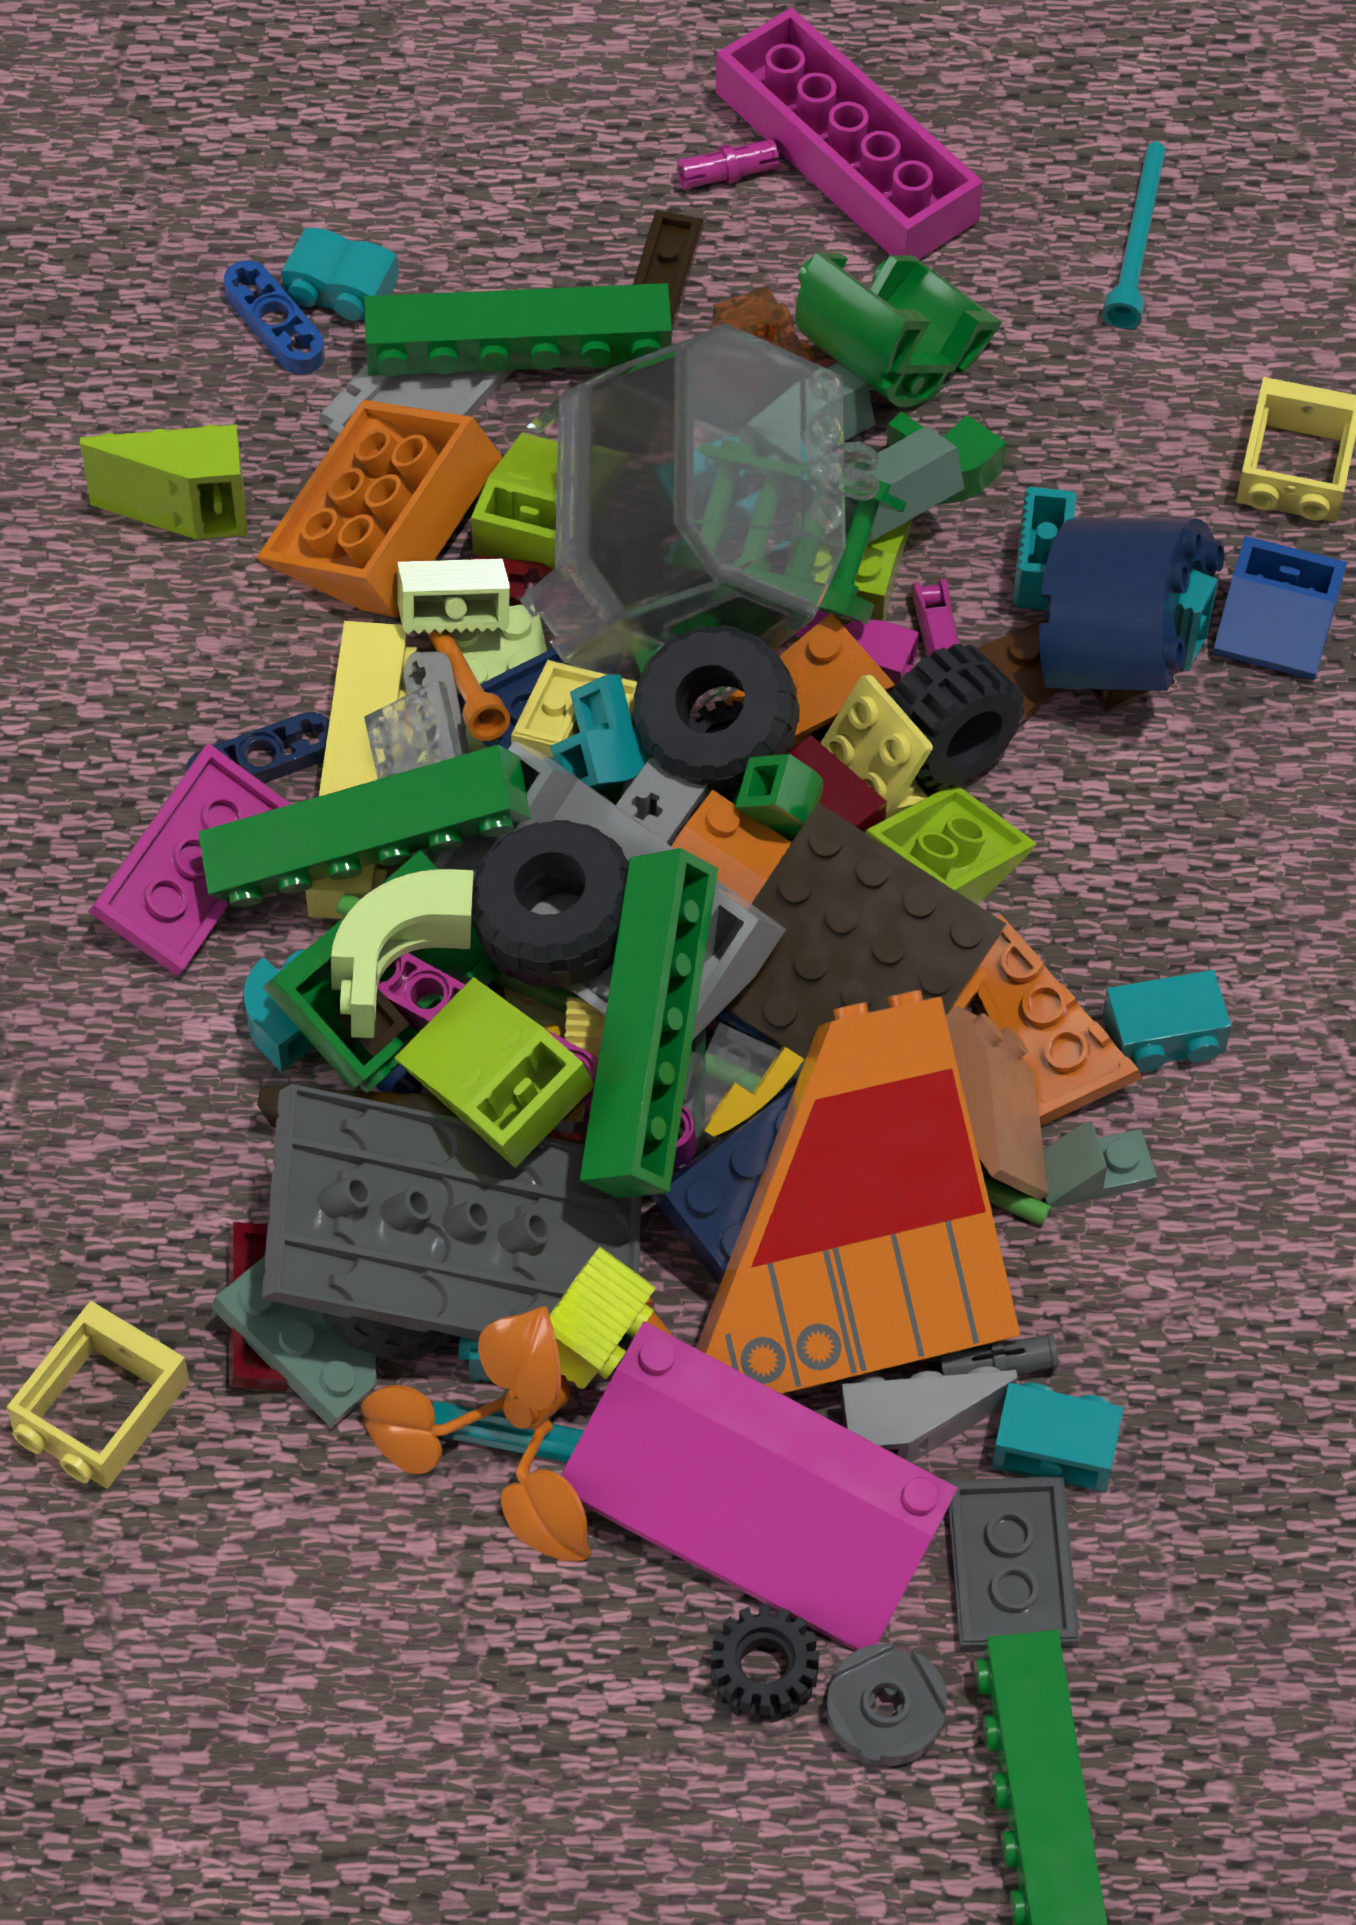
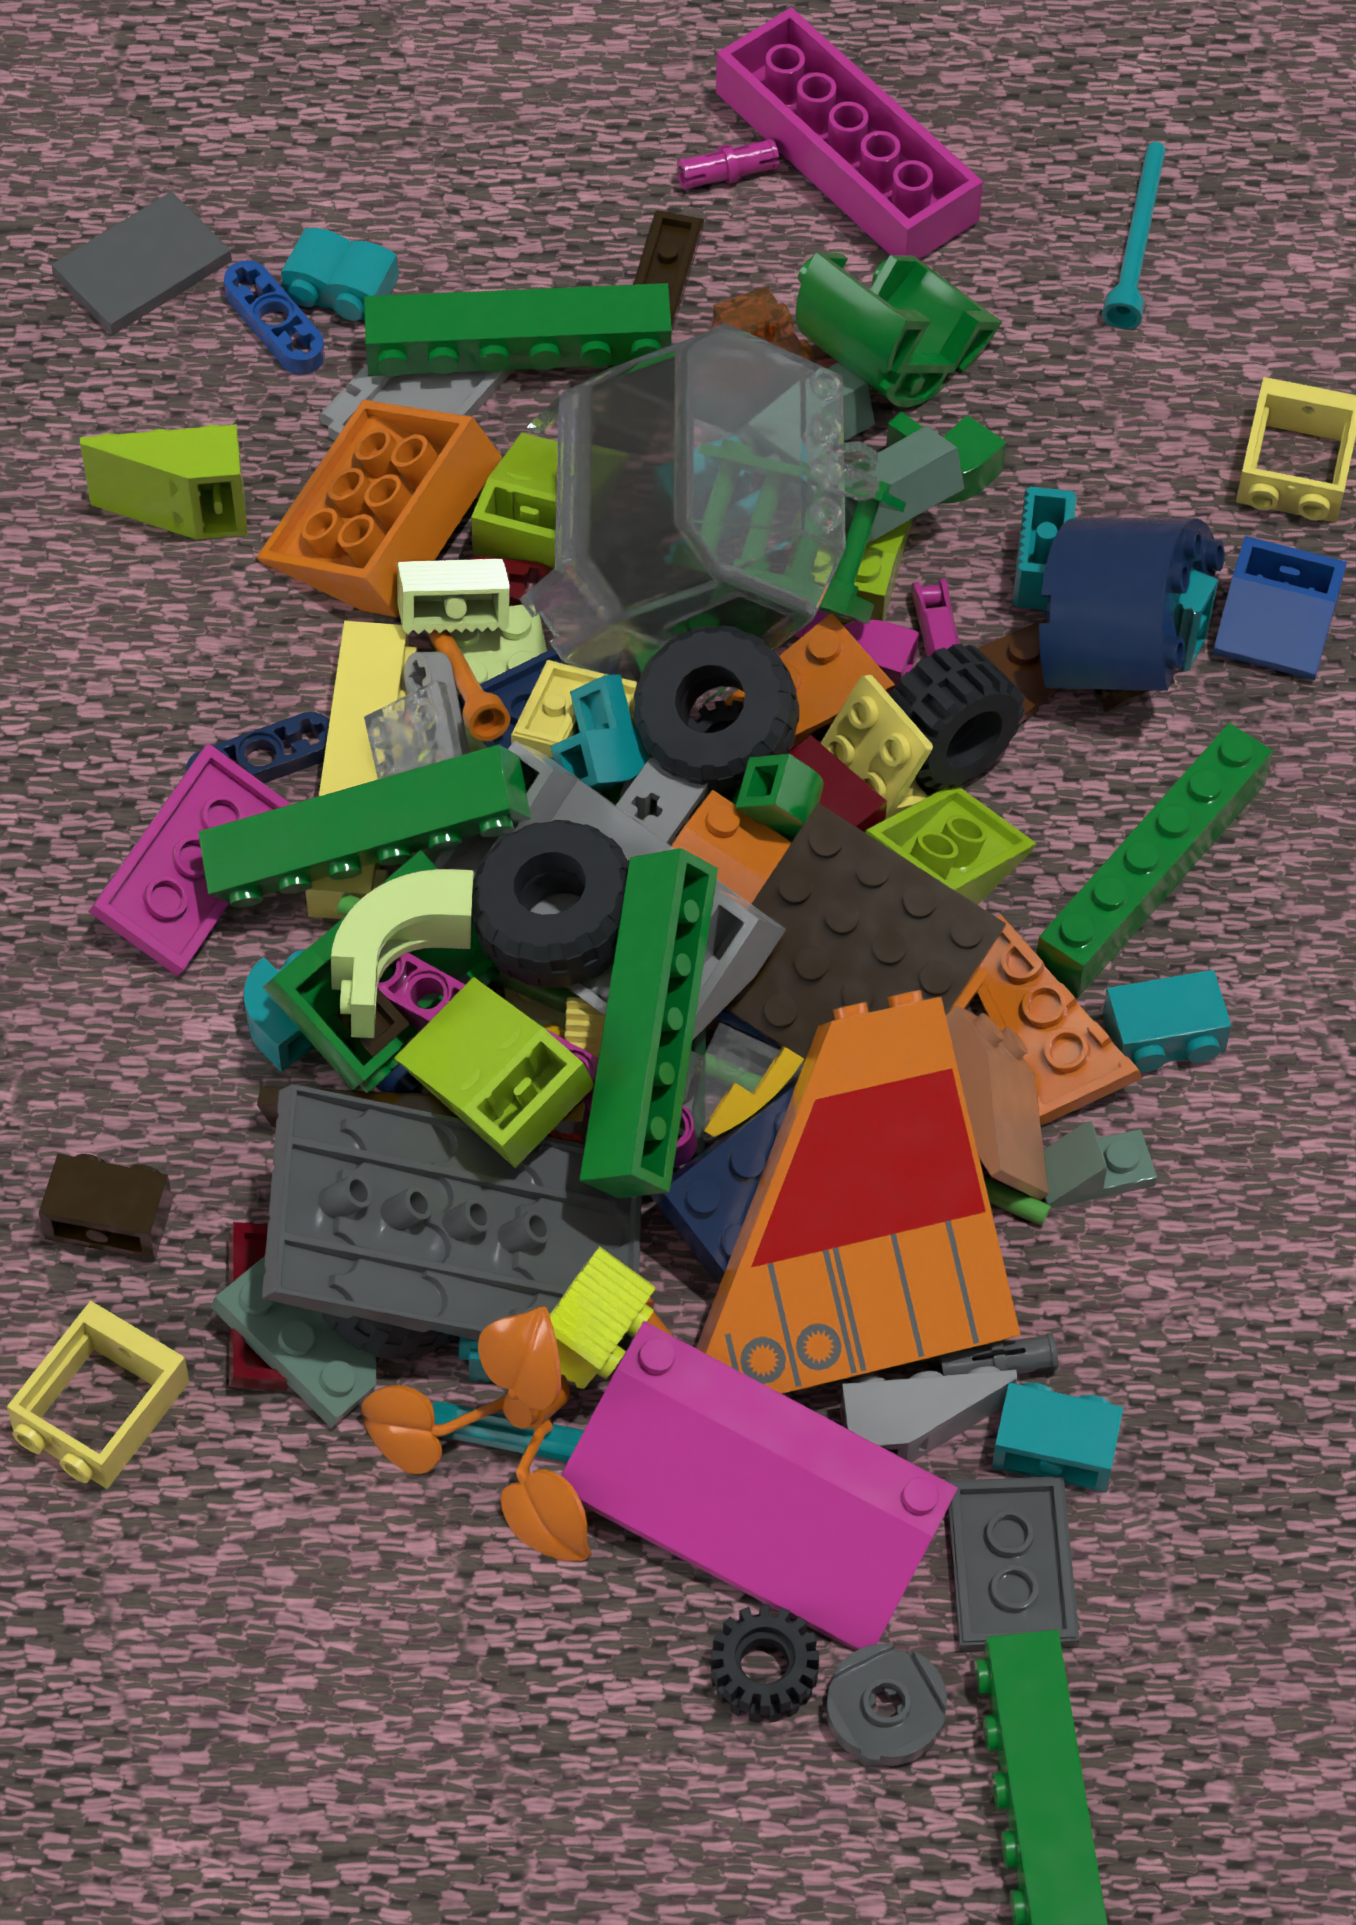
(106, 1205): none -> dark brown brick
(141, 263): none -> dark grey tile
(1154, 859): none -> green brick

